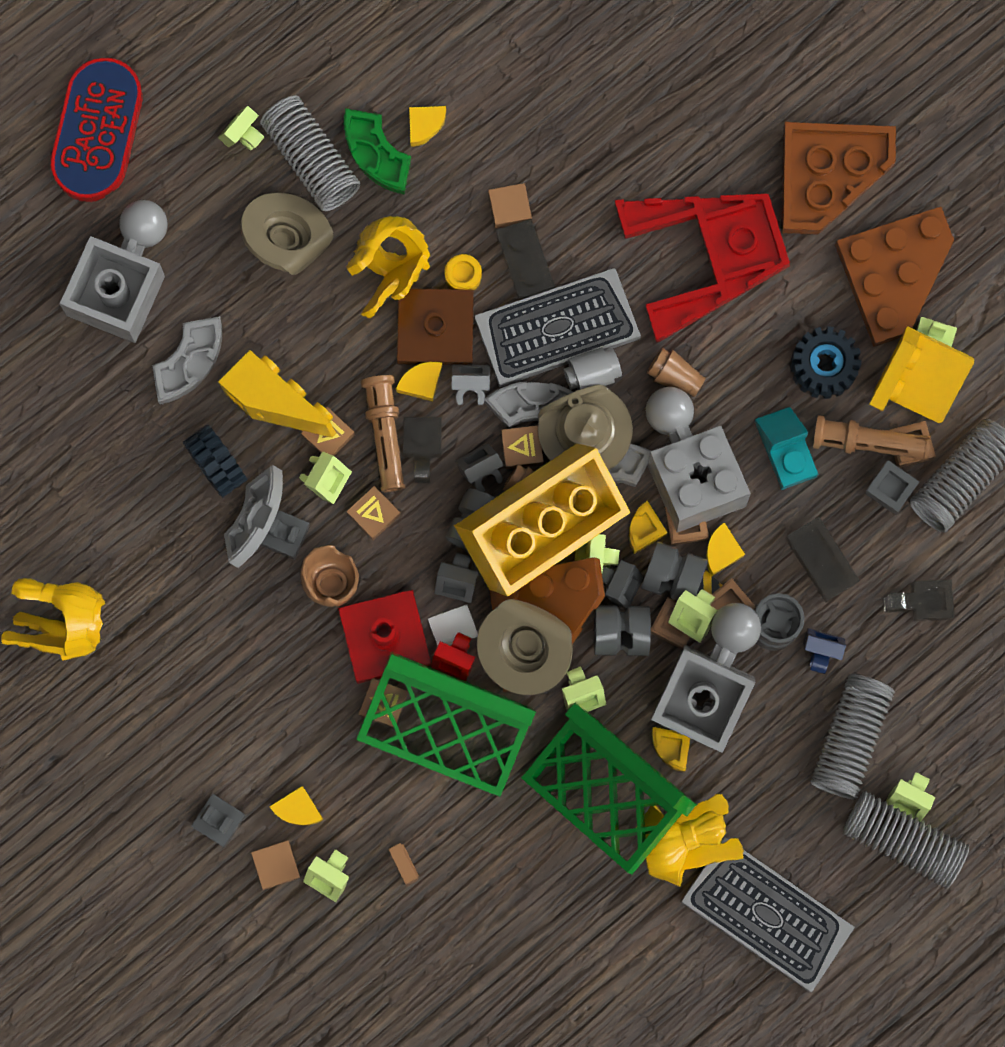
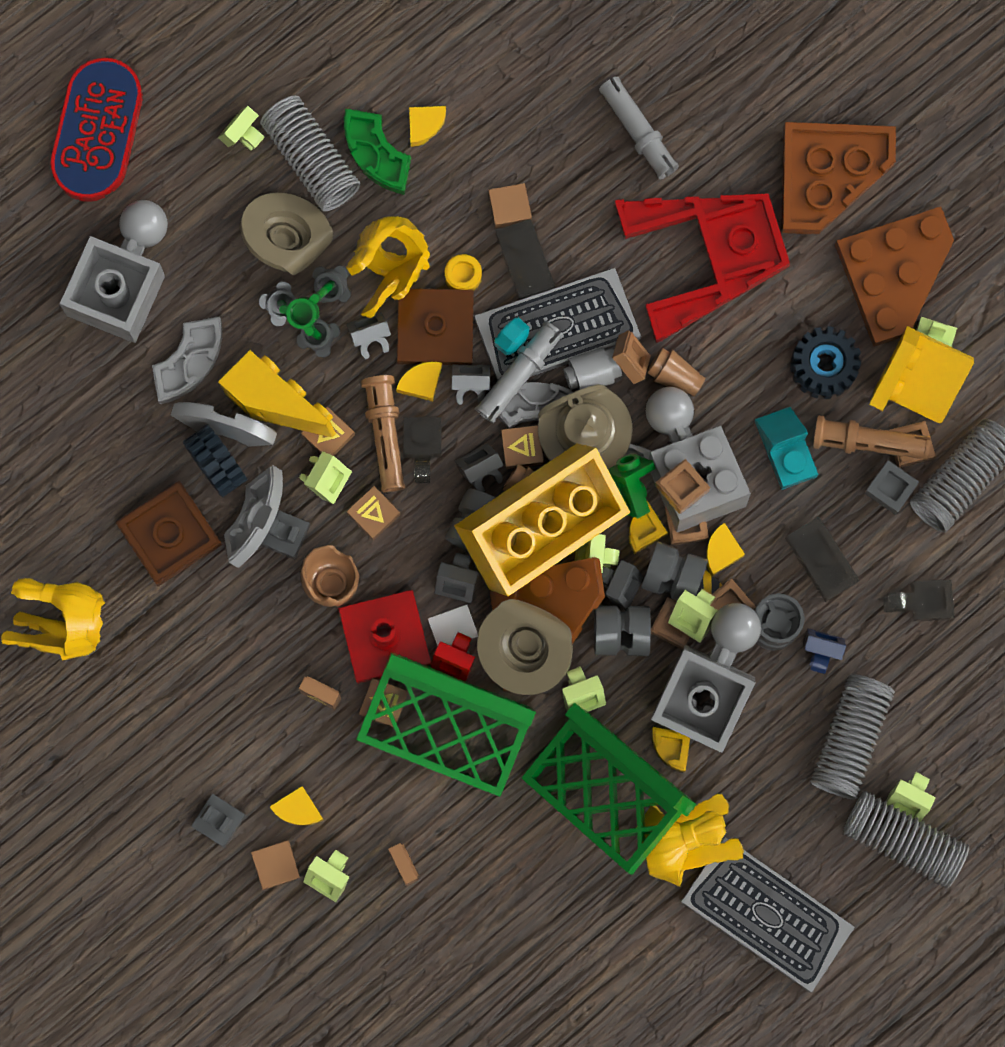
(168, 533): none -> reddish brown plate
(239, 428): none -> light grey tile
(304, 311): none -> dark grey plant
(320, 692): none -> medium nougat tile
(368, 330): none -> tile
(512, 336): none -> teal tile
(512, 380): none -> light grey pin
(626, 477): none -> green bracket
(631, 357): none -> medium nougat tile
(647, 140): none -> light grey pin
(682, 486): none -> medium nougat tile

